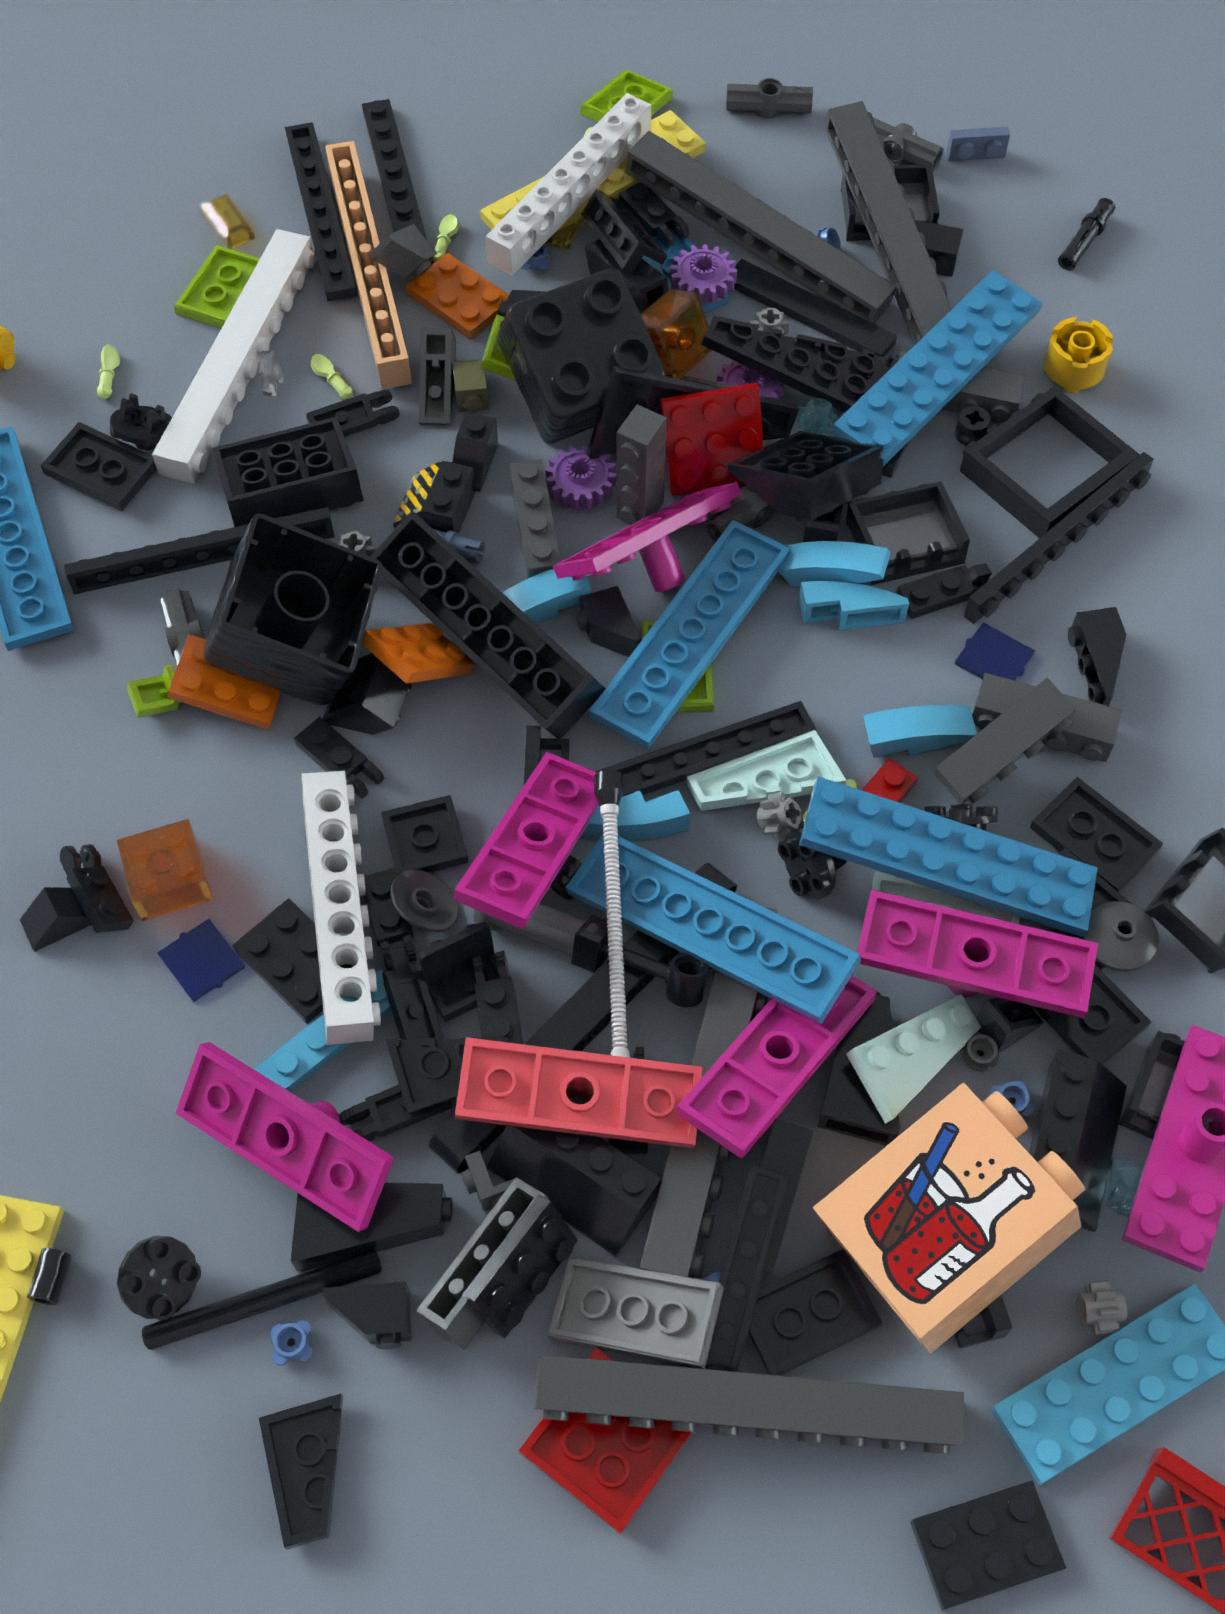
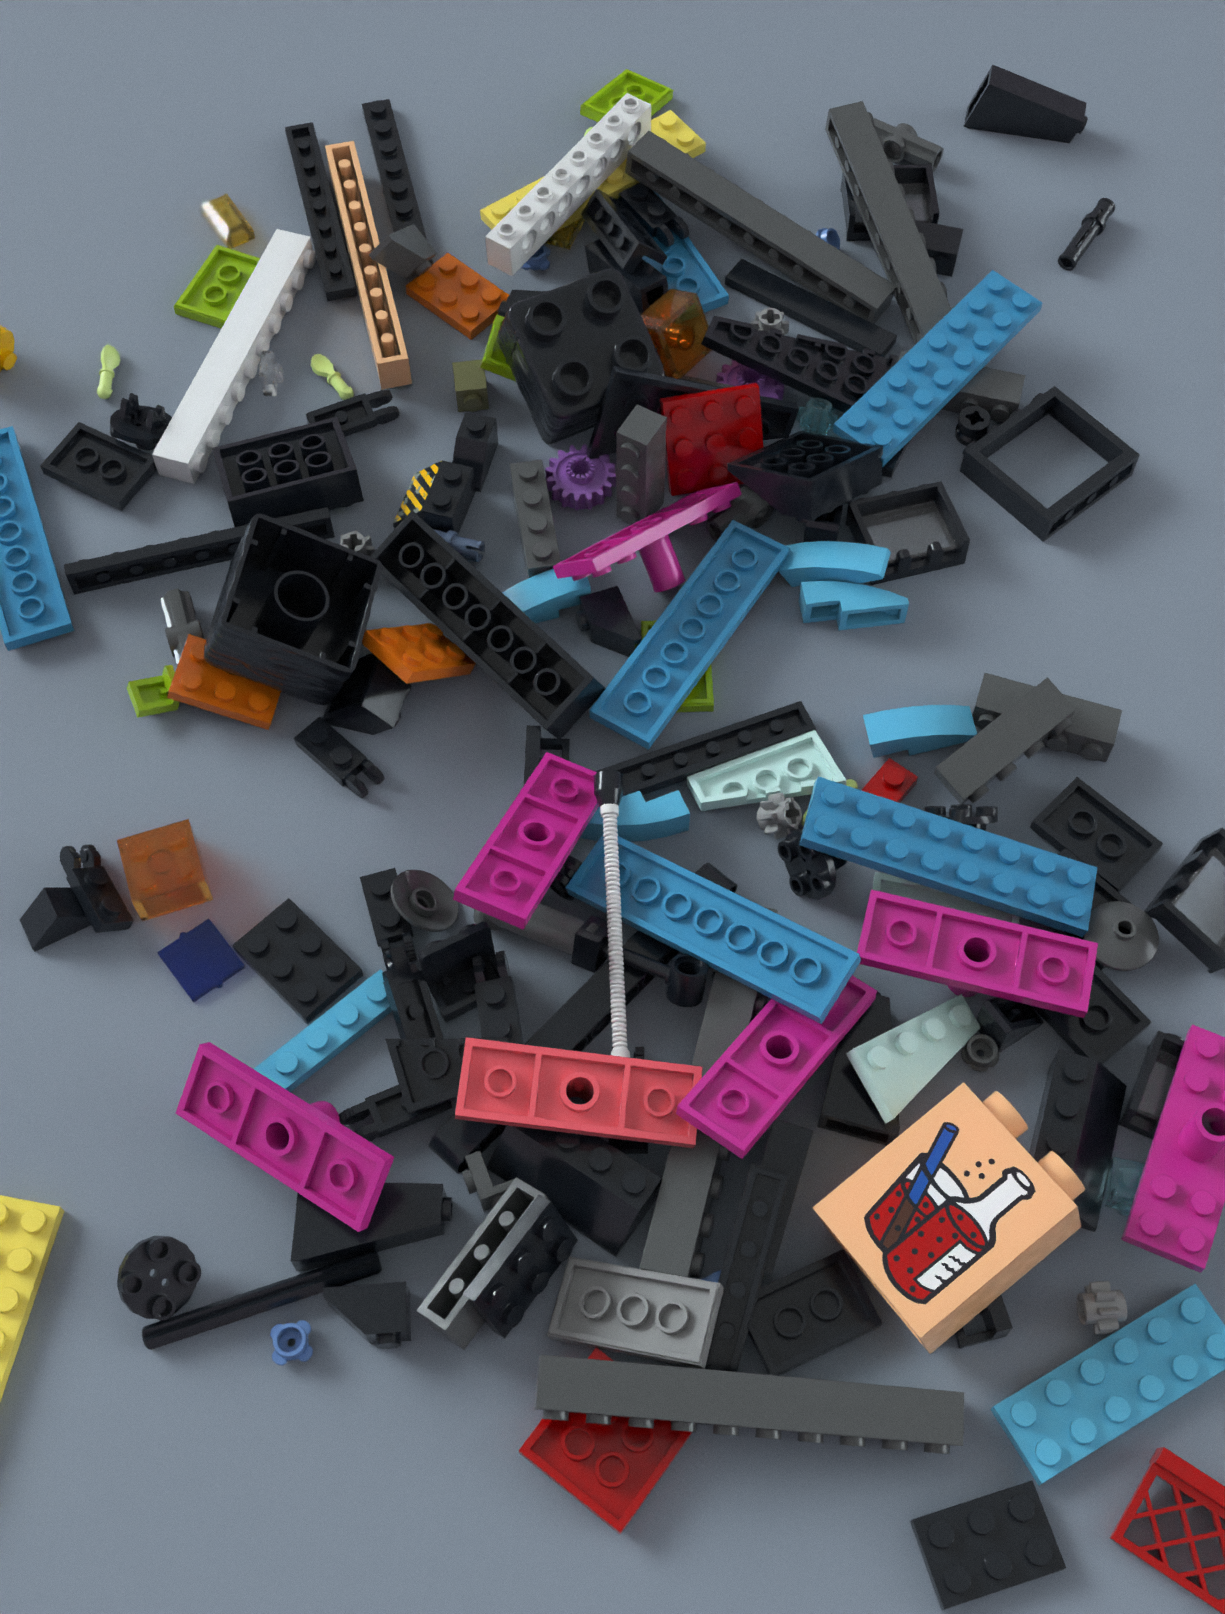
(49, 1276): black piece -> none
(302, 1467): black wing -> none
(343, 1020): white brick -> none
(425, 836): black plate -> none
(436, 375): dark grey slope -> none
(447, 228): yellowish green piece -> none
(704, 273): medium lavender gear -> none
(769, 98): dark grey piece -> none
(943, 589): black hinge -> none
(978, 143): sand blue plate -> none
(994, 654): clear blue piece -> none
(1018, 1091): medium blue plate -> none
(1024, 108): none -> black slope
(1054, 542): black plate -> none
(1078, 354): yellow brick -> none
(1099, 646): black slope -> none

